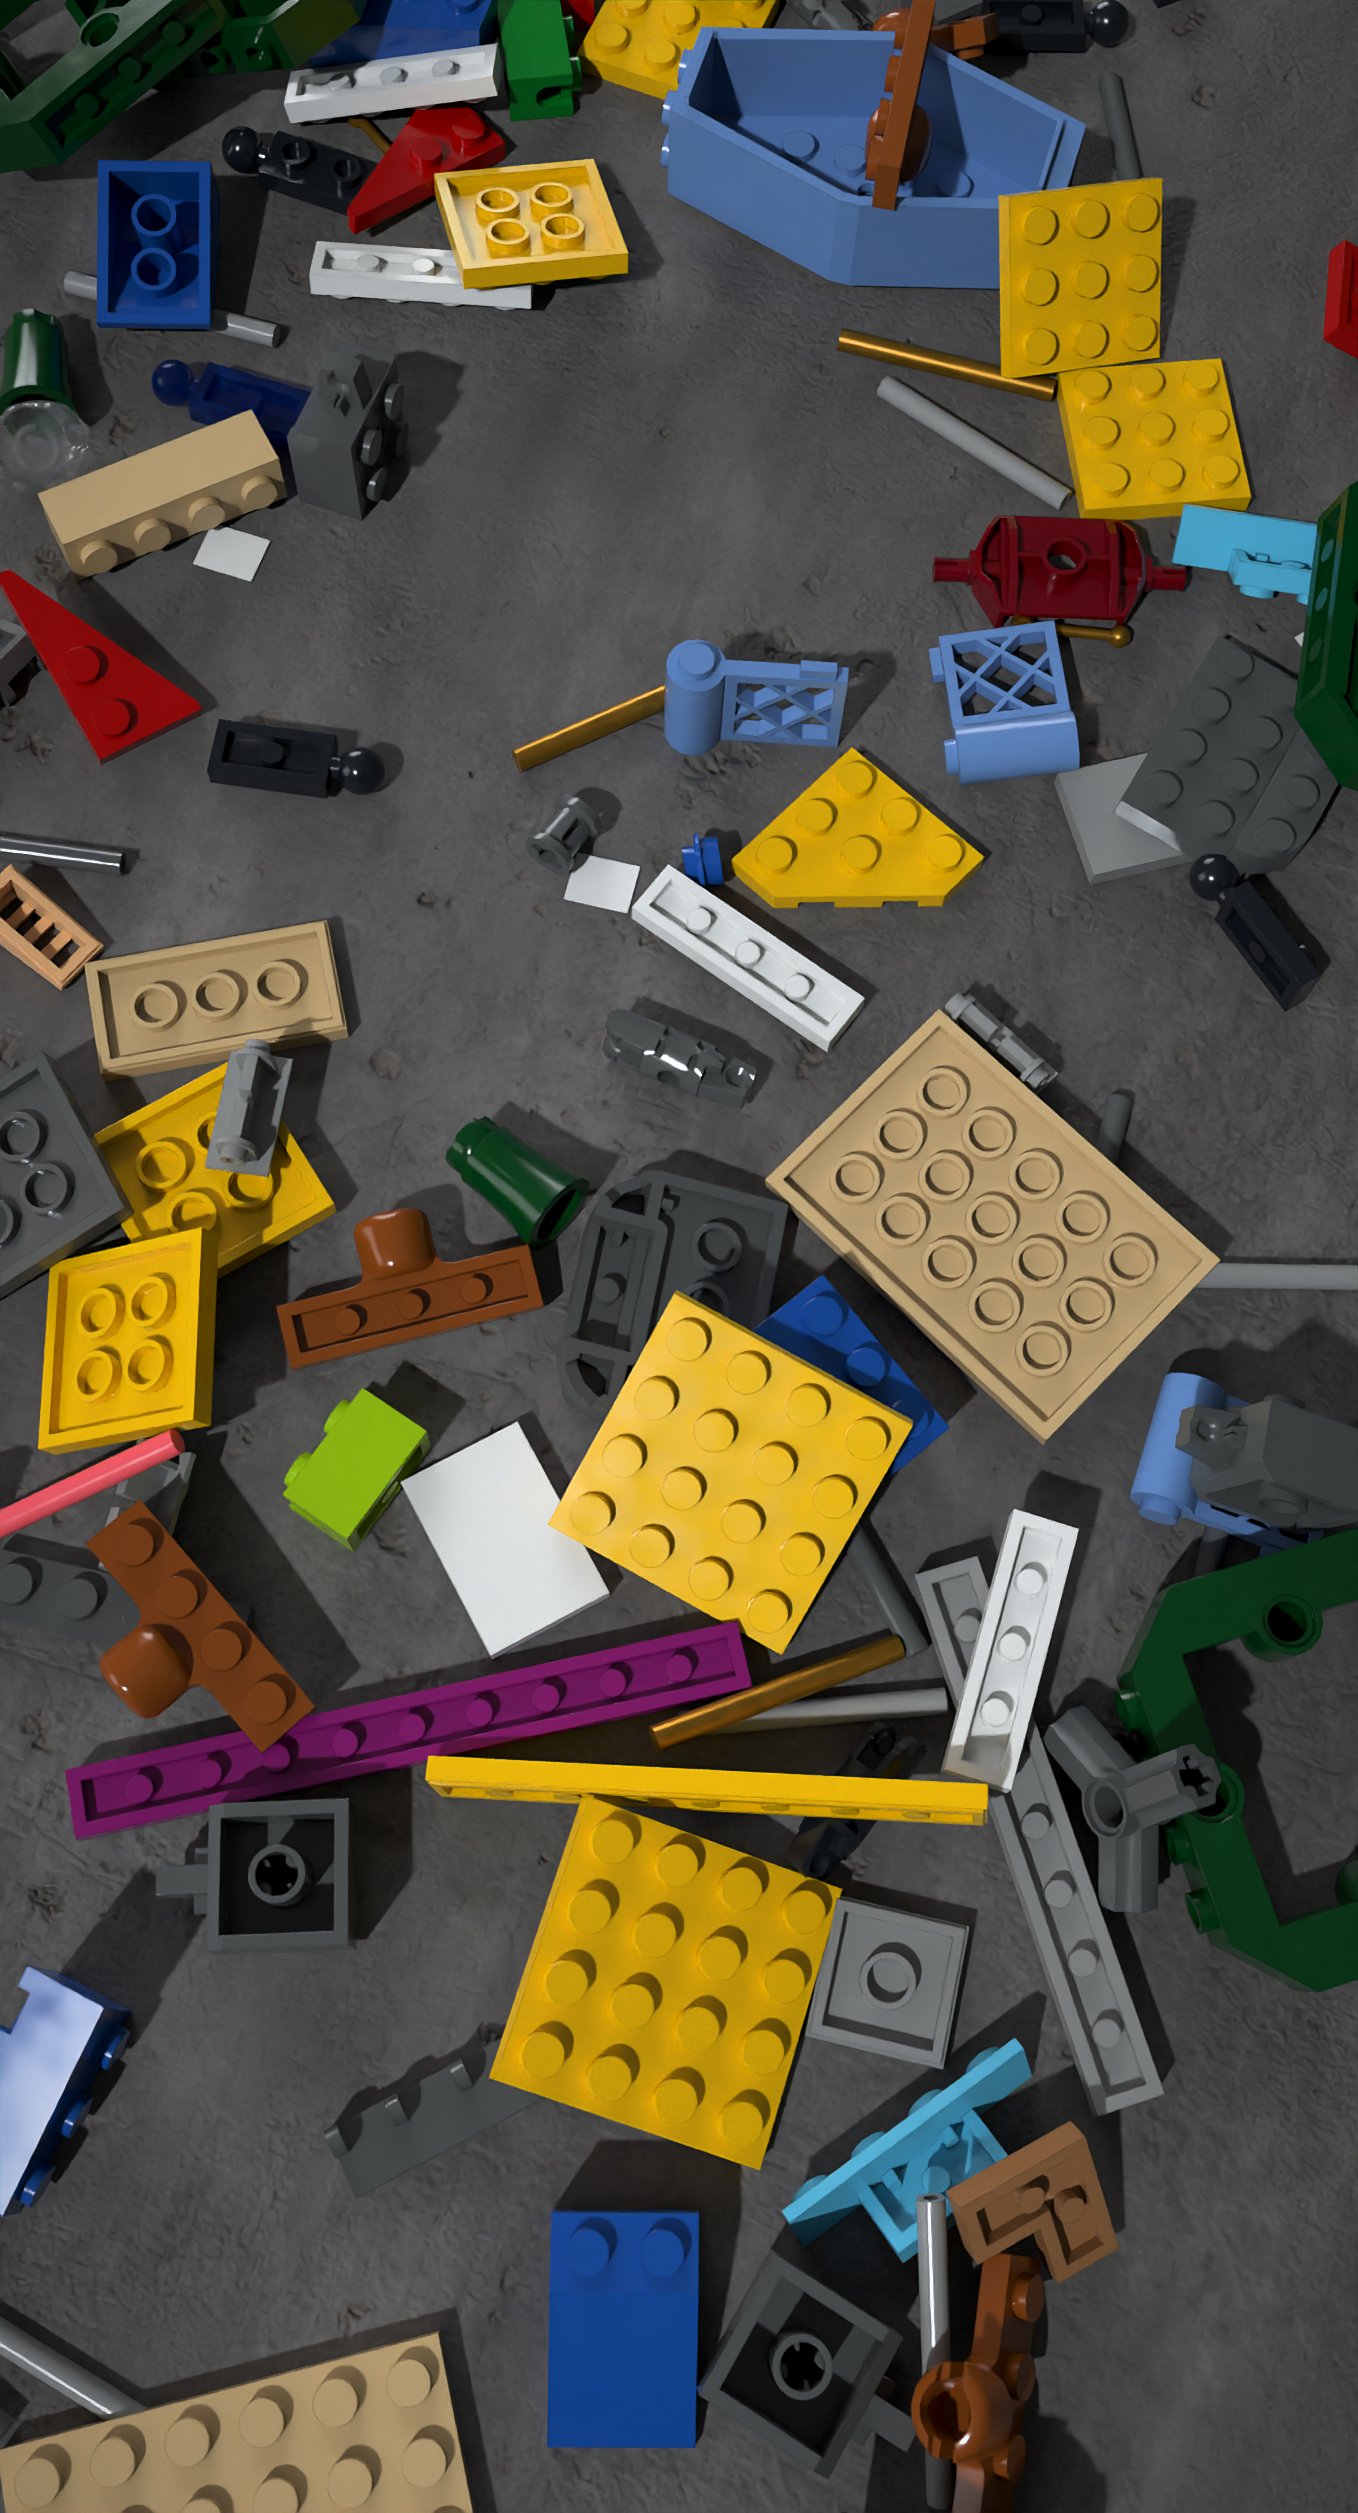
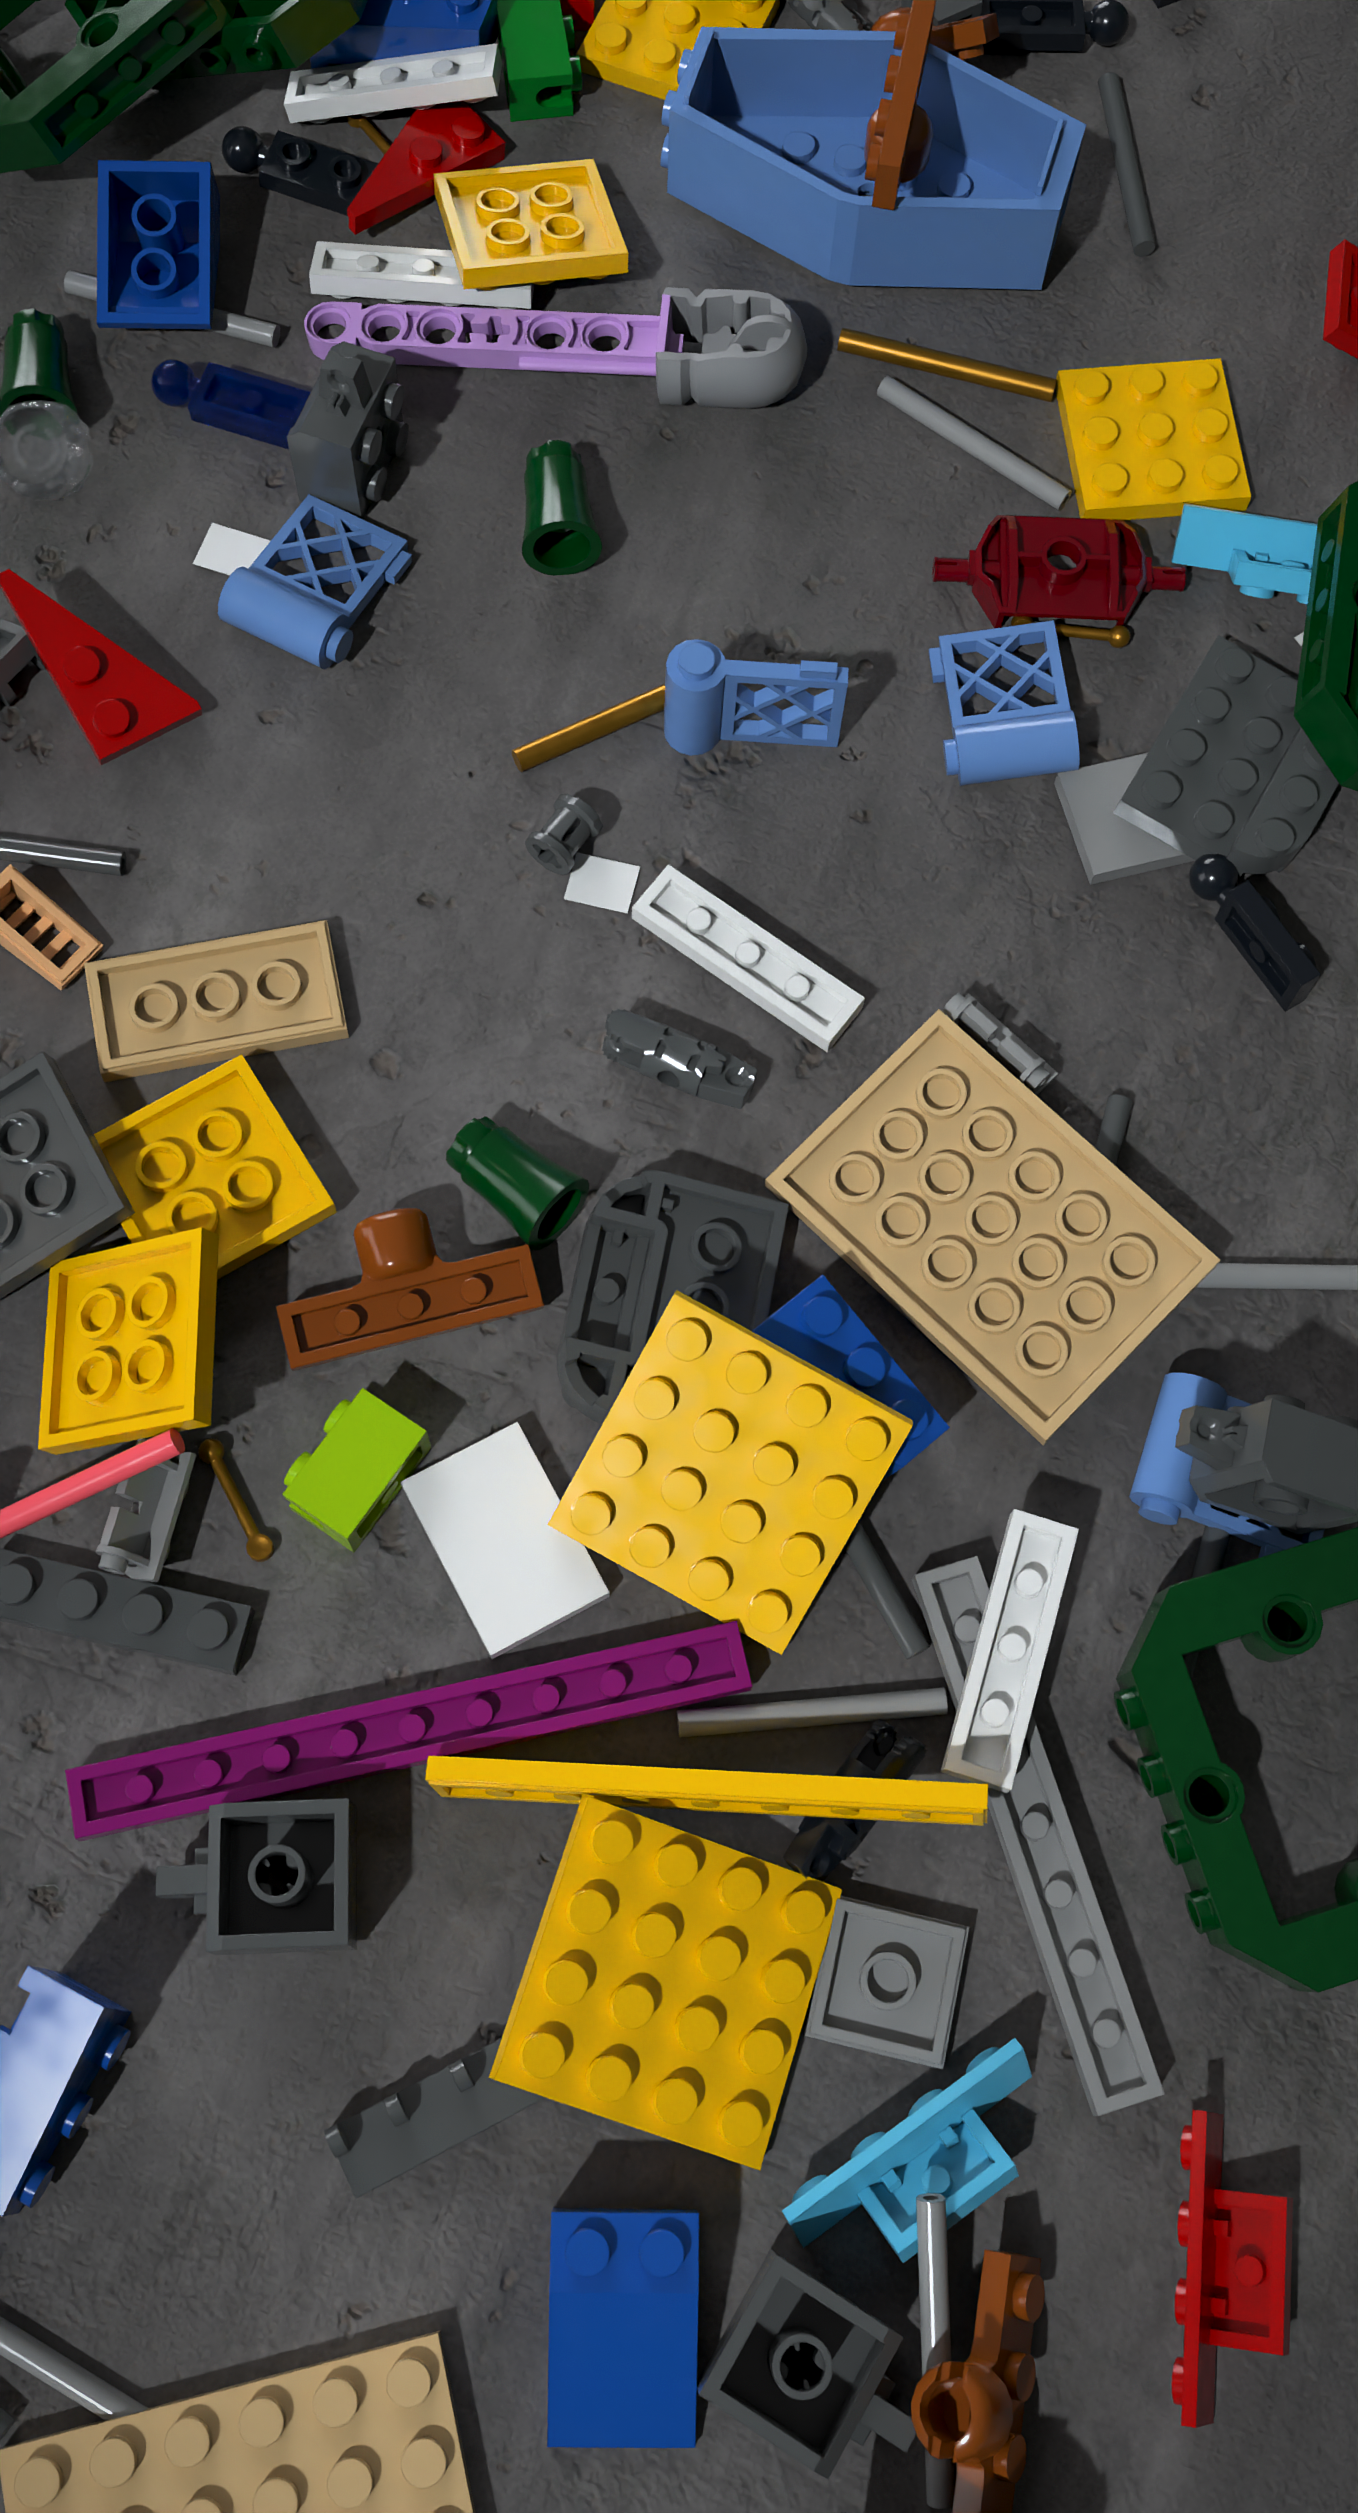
(163, 495): tan brick -> none
(188, 1636): dark orange plate -> none
(249, 1110): light grey hinge -> none
(259, 1546): none -> pearl gold hinge
(289, 761): black plate -> none
(292, 608): none -> medium blue piece
(558, 512): none -> dark green plant
(703, 861): blue plate -> none
(747, 358): none -> piece
(776, 1693): pearl gold bar -> none
(856, 845): yellow plate -> none
(1041, 2191): medium nougat plate -> none
(1080, 276): yellow plate -> none
(1128, 1802): dark grey piece -> none
(1235, 2270): none -> red bracket

